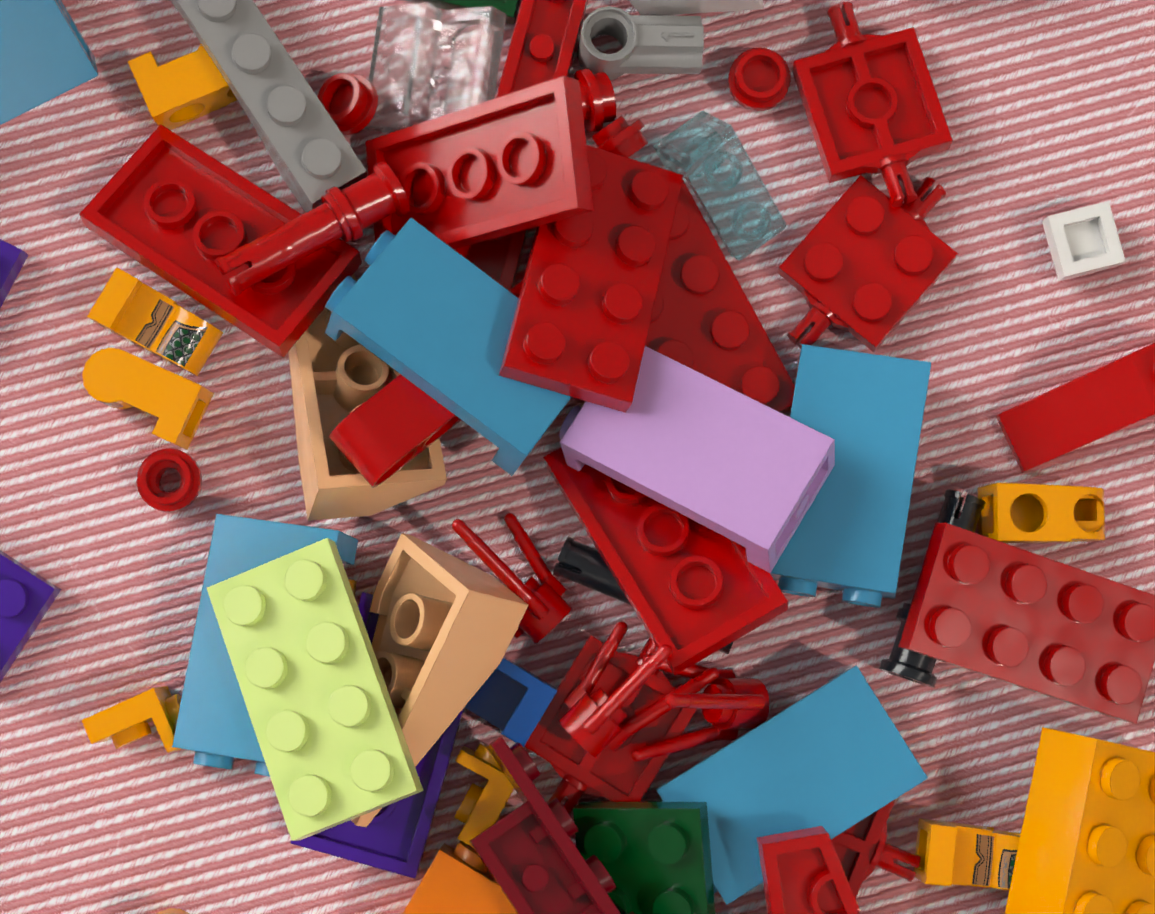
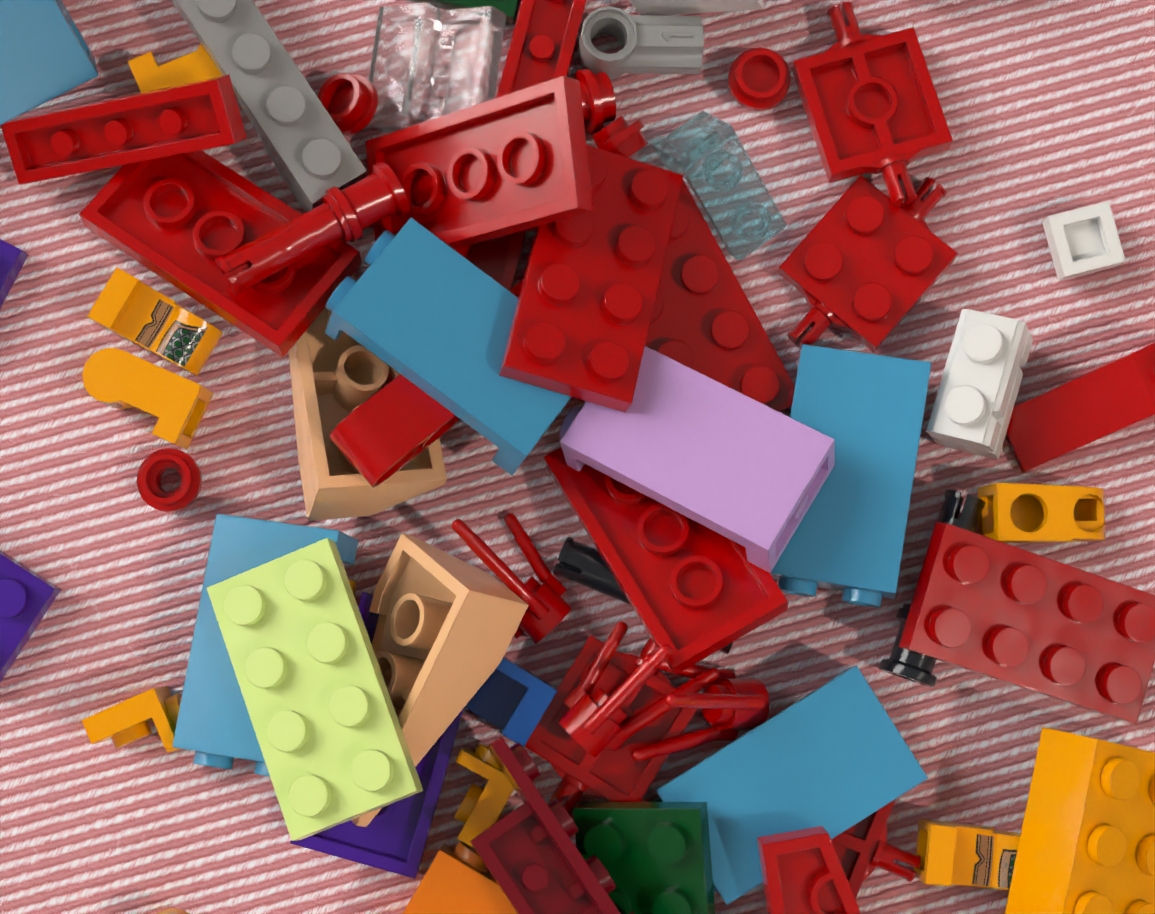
(124, 130): none -> red plate
(980, 383): none -> white brick

